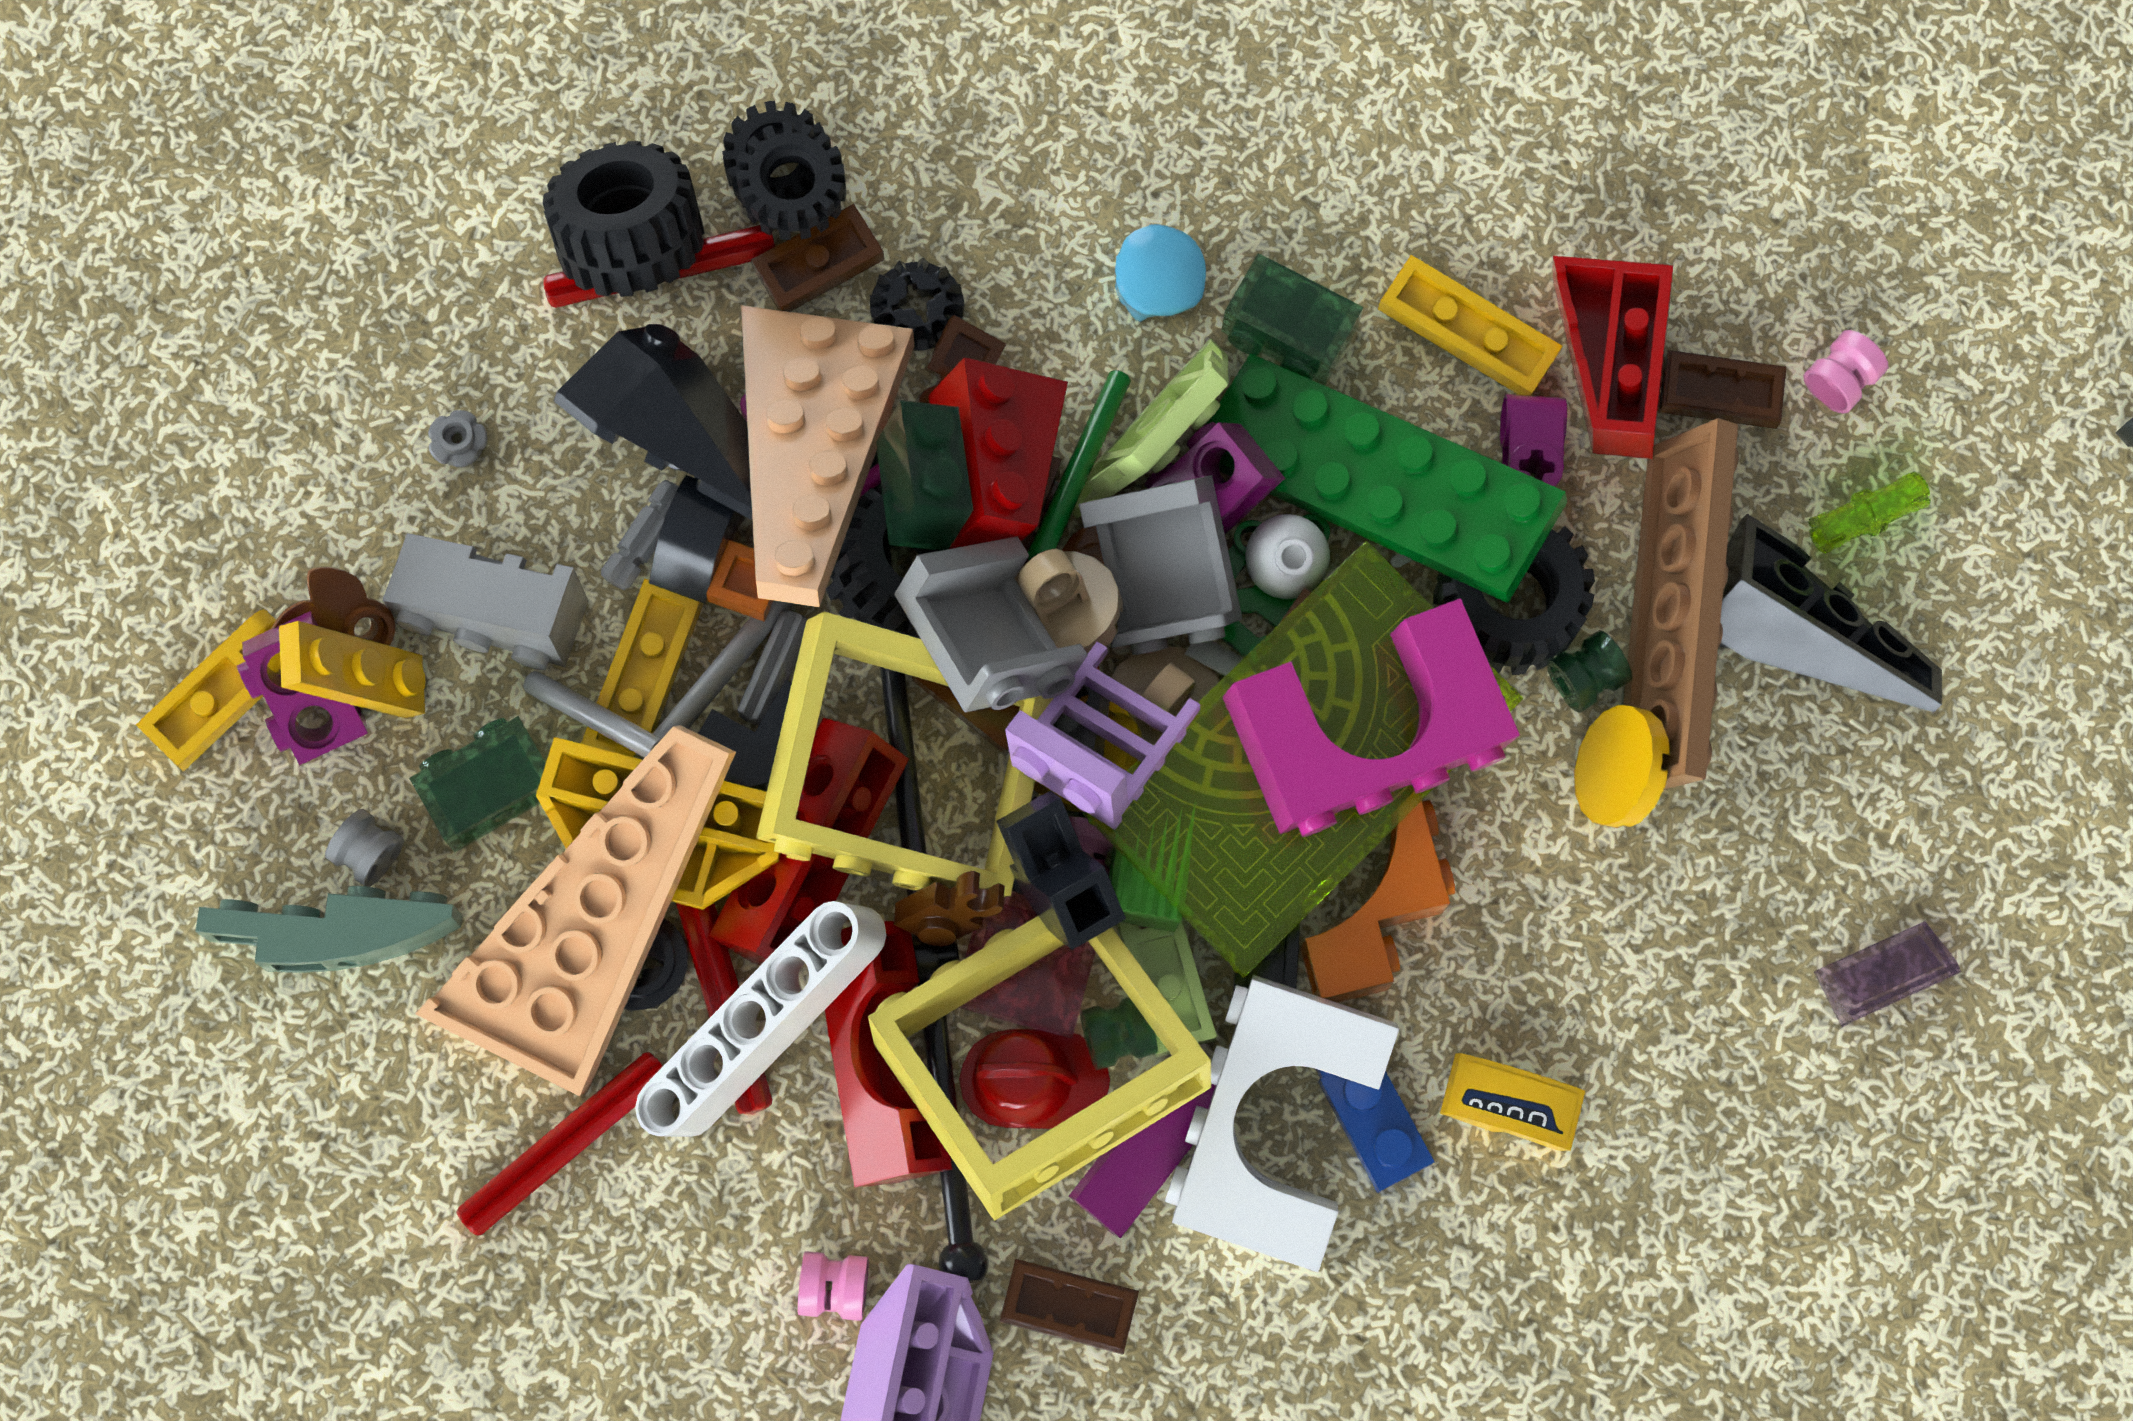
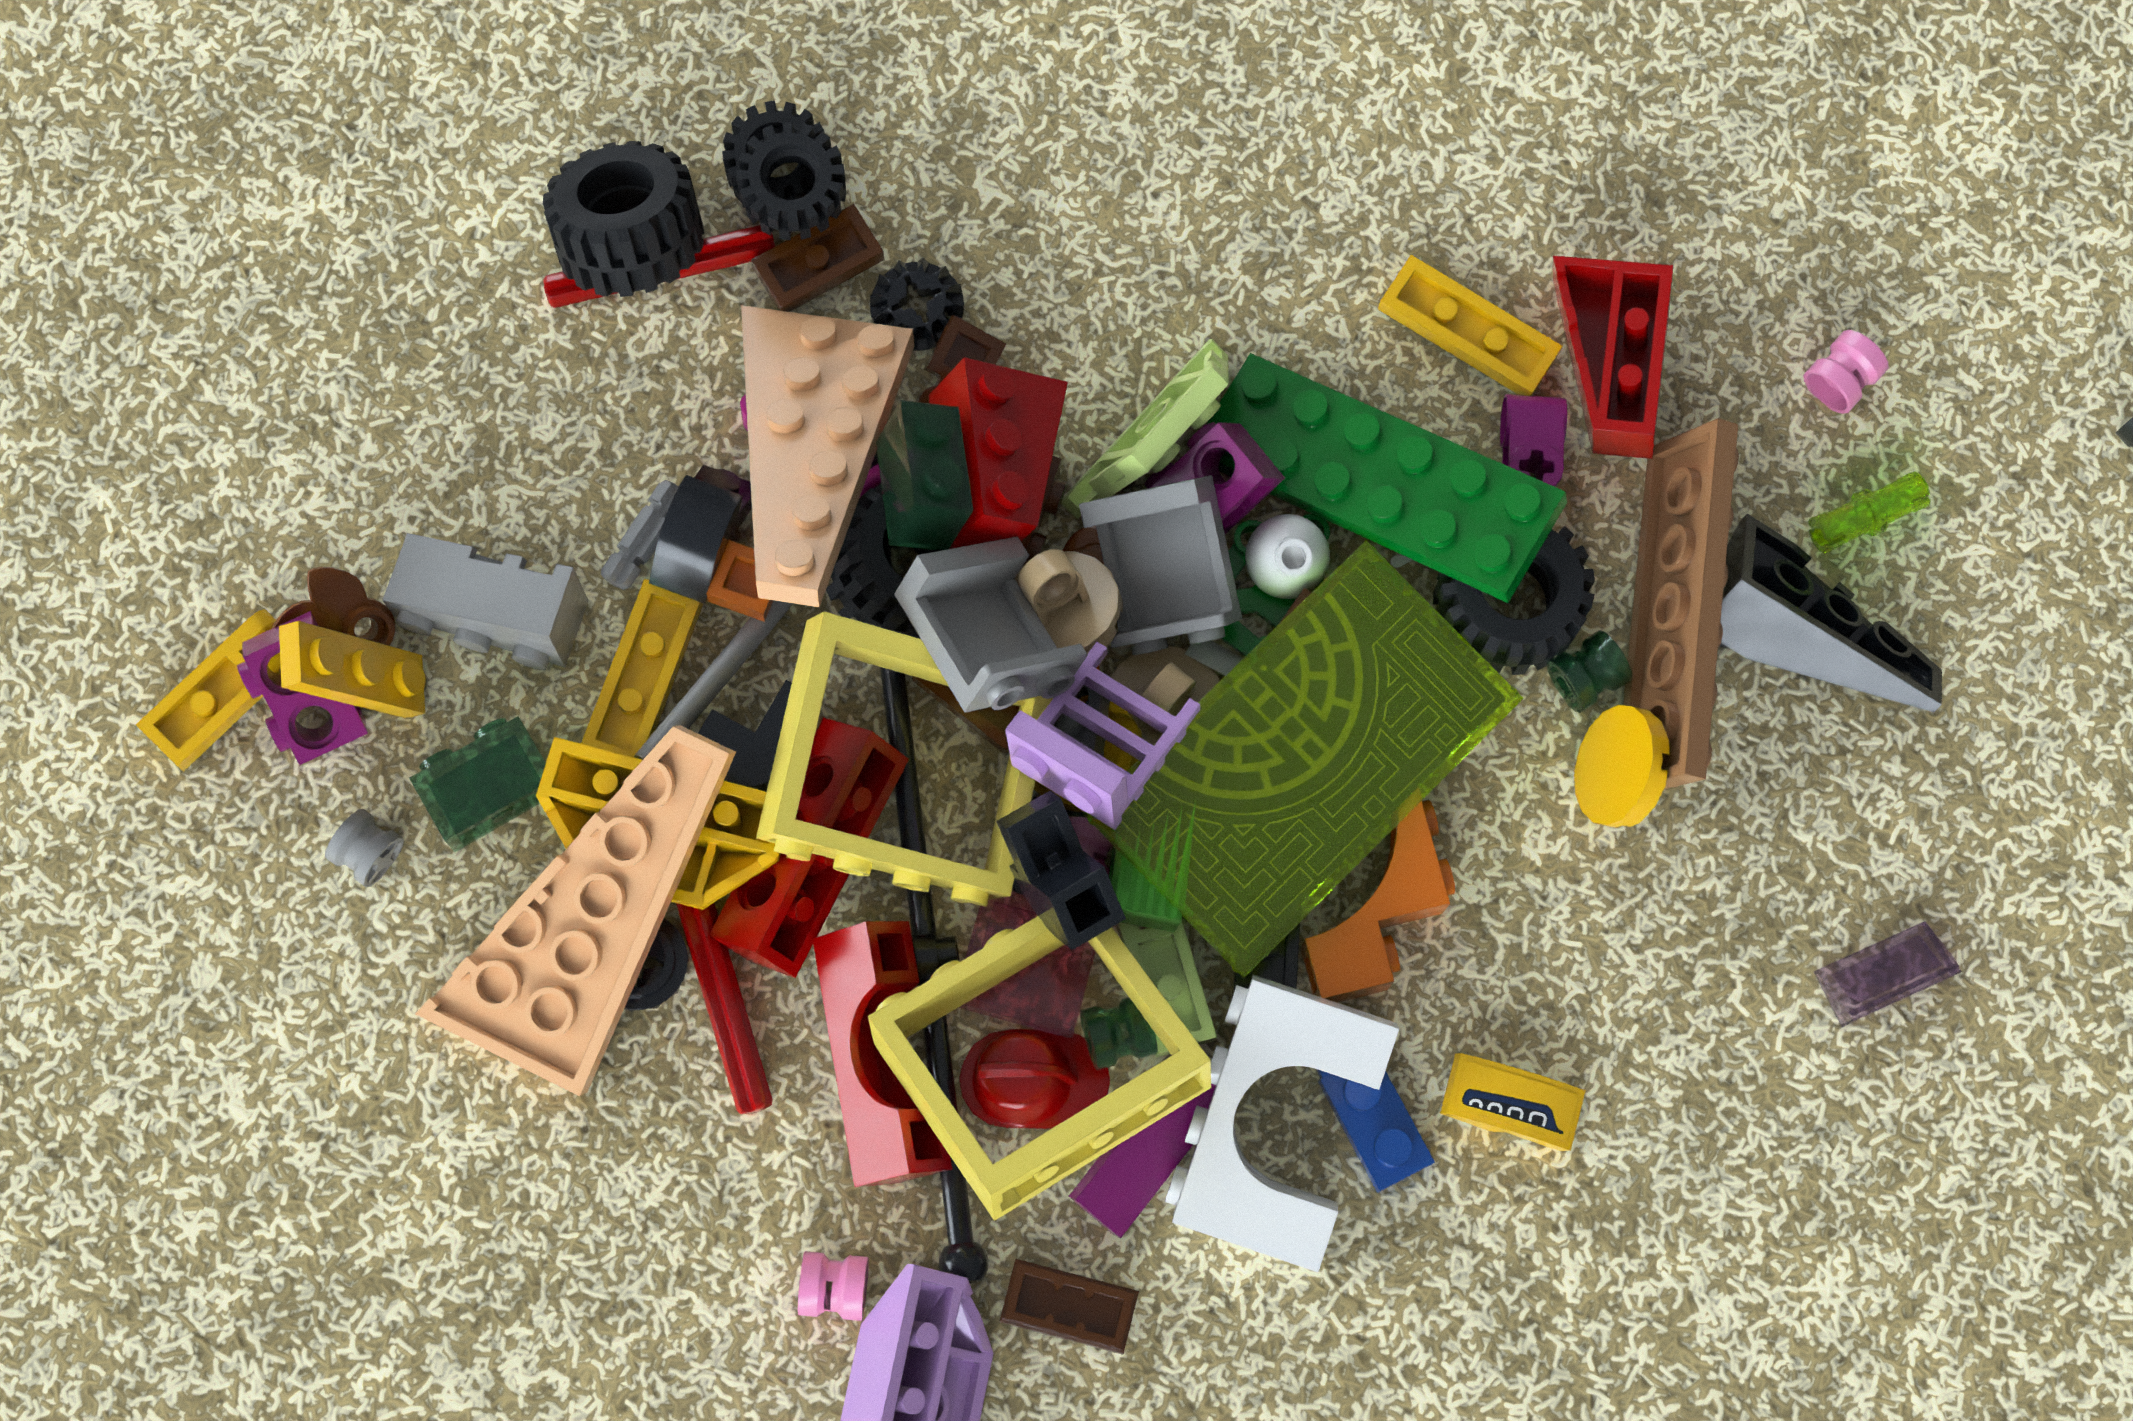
(354, 932): sand green slope -> none
(468, 449): light grey plate -> none
(557, 1147): red axle -> none
(590, 713): light grey bar -> none
(669, 404): black wedge -> none
(773, 666): light grey axle -> none
(787, 1014): white beam -> none
(945, 913): reddish brown plate -> none
(1080, 463): green bar -> none
(1159, 272): medium azure hair -> none
(1290, 320): clear green brick -> none
(1312, 778): dark pink arch -> none
(1722, 389): reddish brown plate -> none

